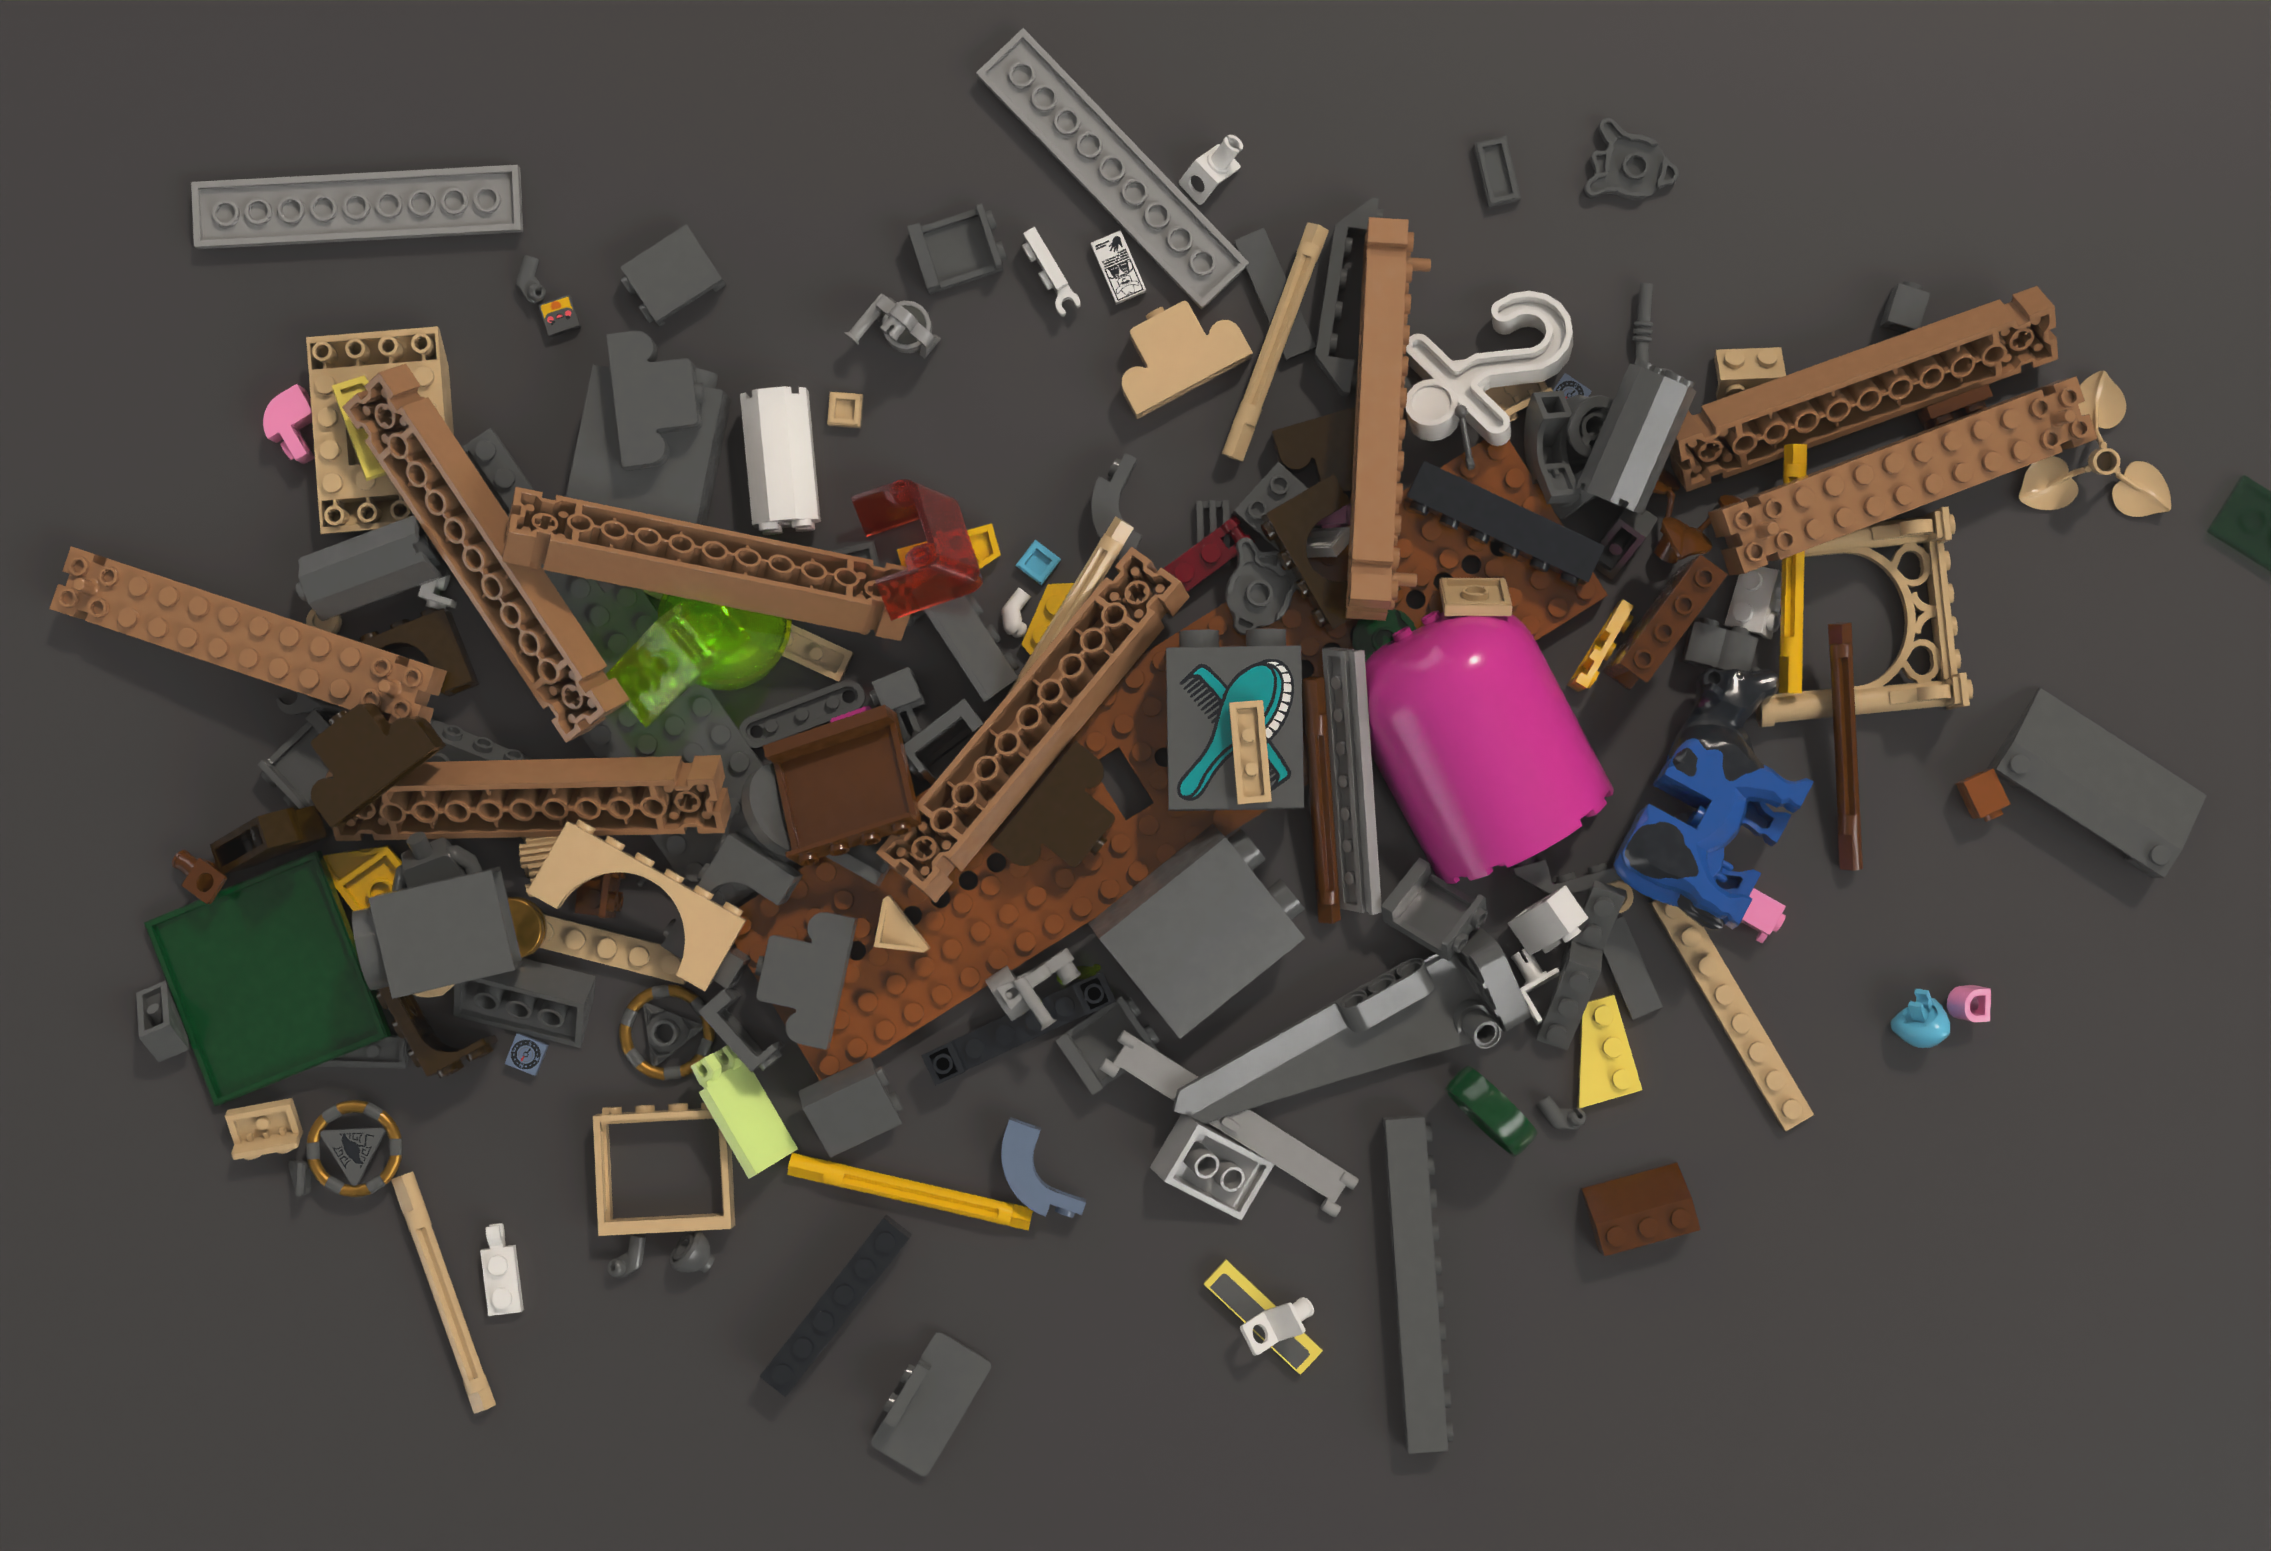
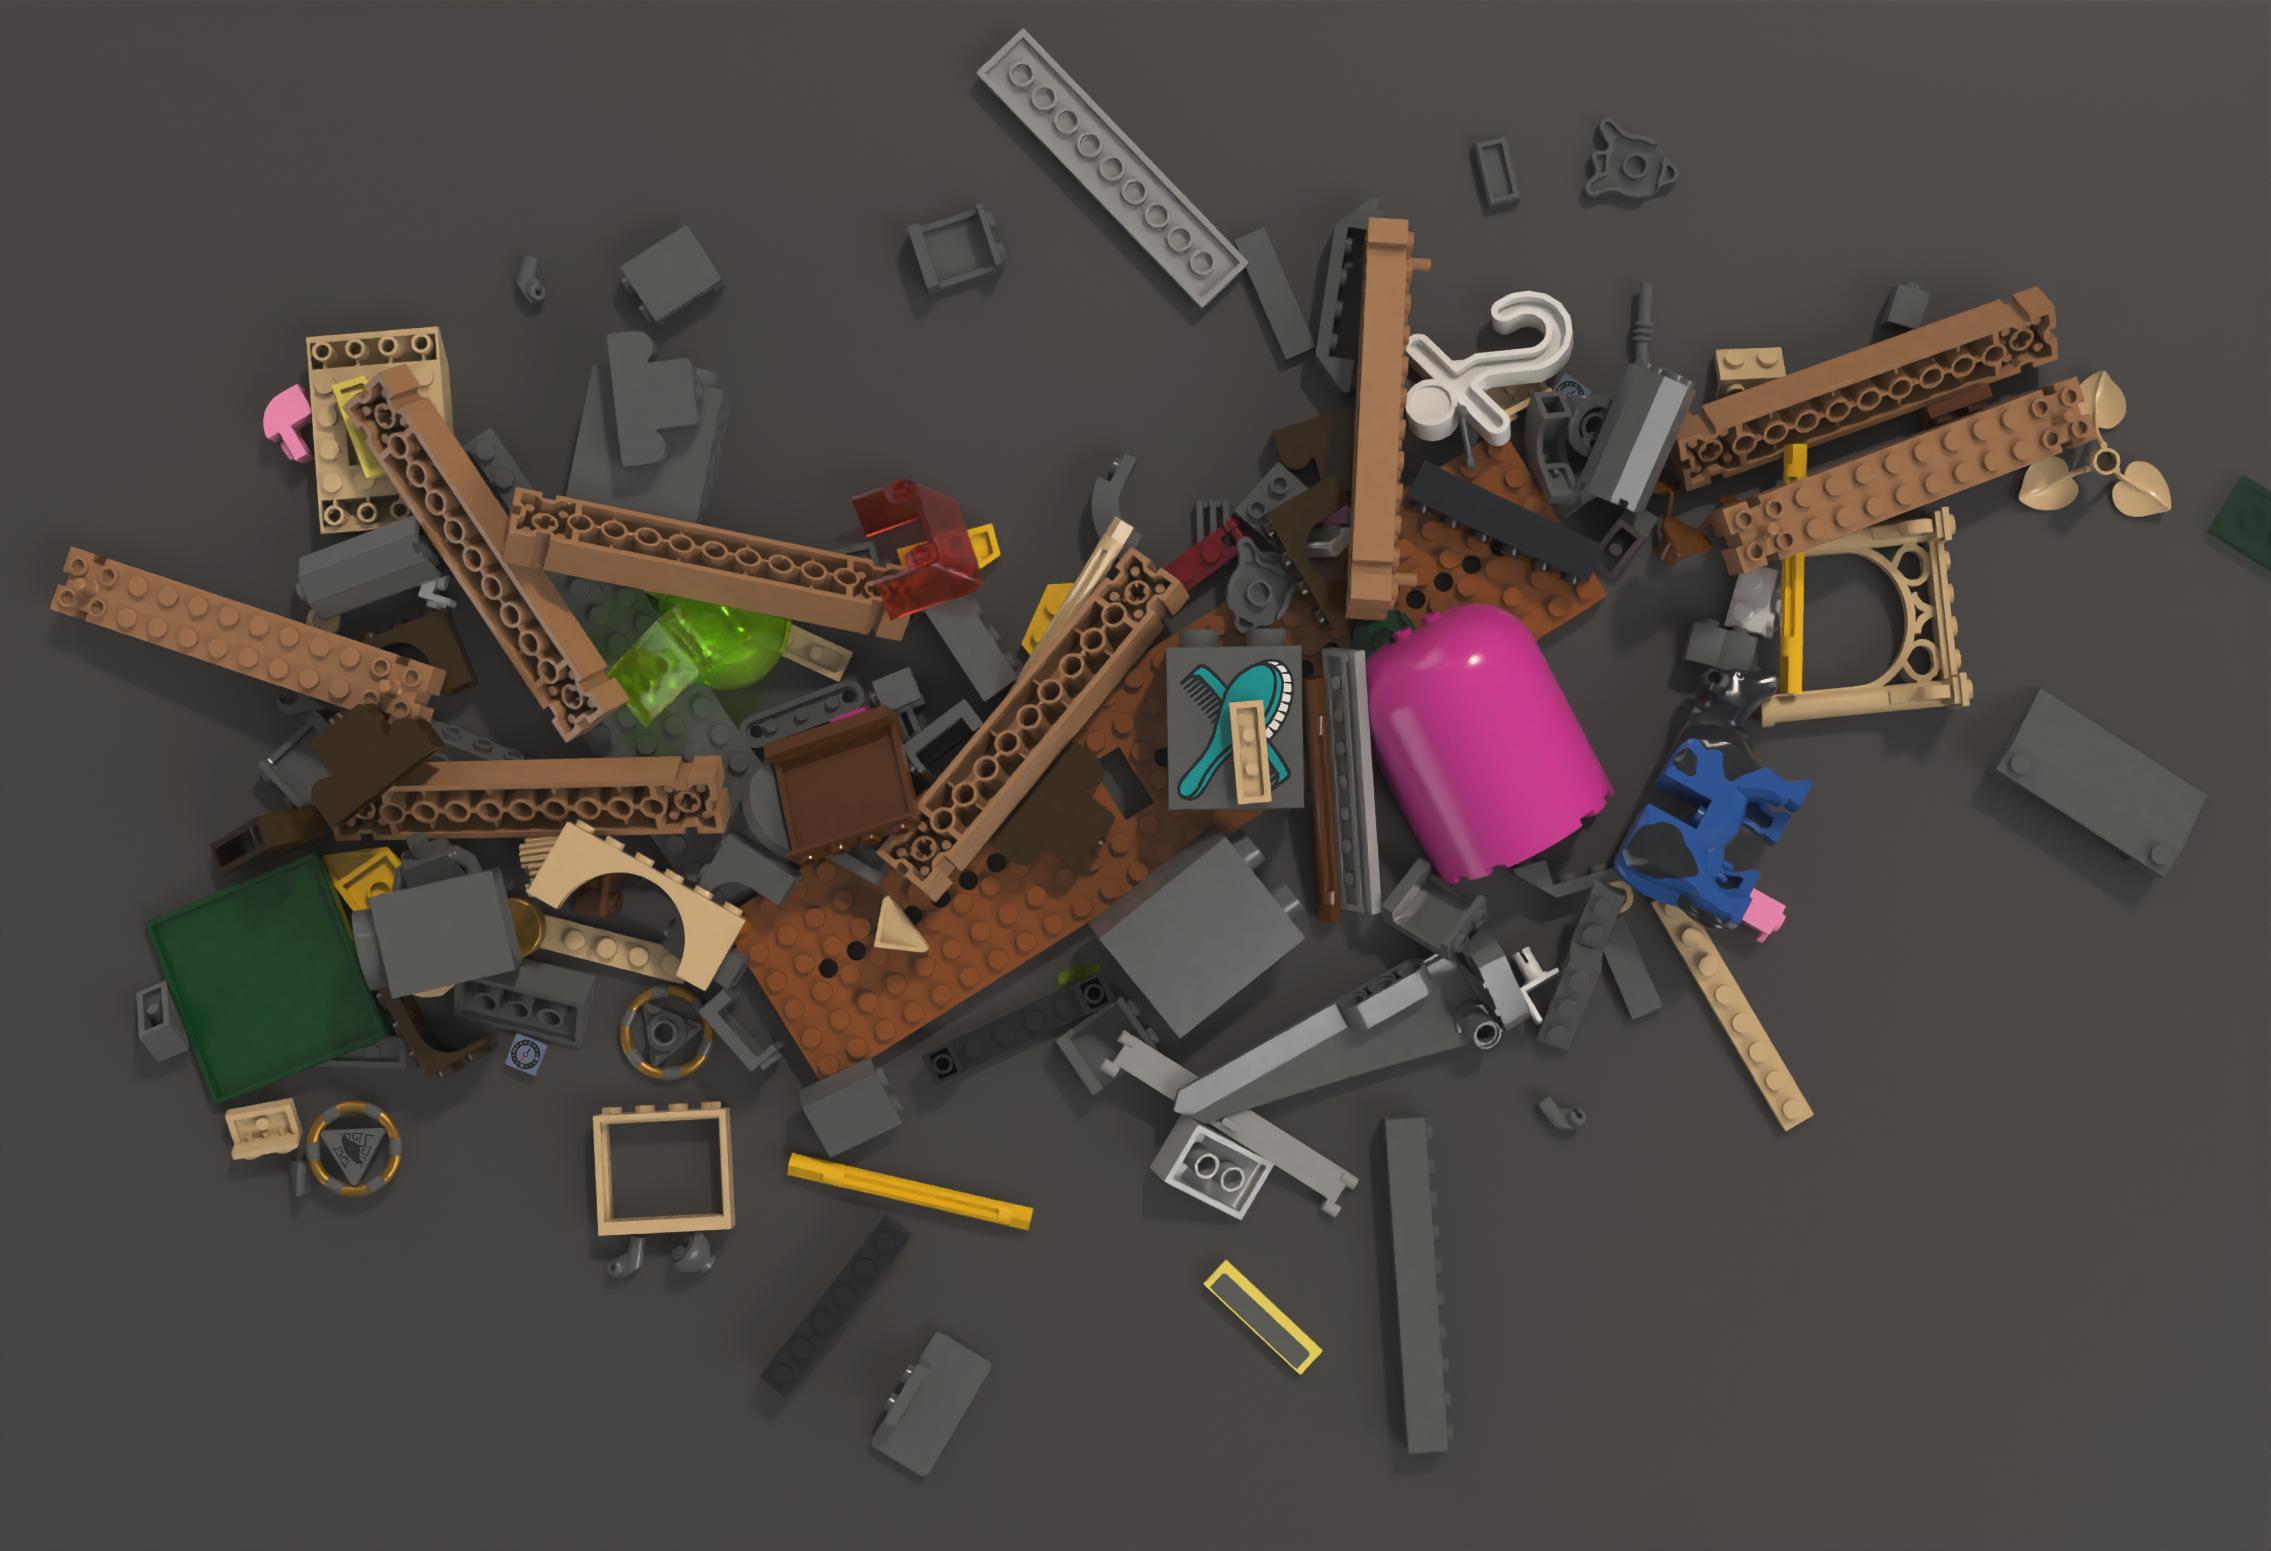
(202, 876): reddish brown bracket -> none
(357, 207): light grey plate -> none
(443, 1291): tan piece -> none
(501, 1273): white plate -> none
(559, 316): dark grey tile -> none
(742, 1111): yellowish green tile -> none
(780, 459): white brick -> none
(809, 976): dark grey brick -> none
(845, 409): tan tile -> none
(903, 324): light grey piece -> none
(1012, 616): white arm -> none
(1017, 994): light grey piece -> none
(1023, 1178): sand blue arch -> none
(1038, 562): medium azure tile -> none
(1051, 274): white plate -> none
(1118, 267): white tile -> none
(1179, 356): tan brick -> none
(1212, 168): white bracket -> none
(1276, 338): tan piece -> none
(1278, 1324): white bracket -> none
(1475, 597): tan tile -> none
(1491, 1111): dark green piece -> none
(1548, 921): white brick -> none
(1602, 647): yellow wing -> none
(1605, 1055): light yellow wing -> none
(1640, 1209): reddish brown slope -> none
(1665, 622): reddish brown panel -> none
(1845, 746): reddish brown piece -> none
(1922, 1022): medium azure piece -> none
(1970, 1003): bright pink plate -> none
(1983, 795): dark orange brick -> none

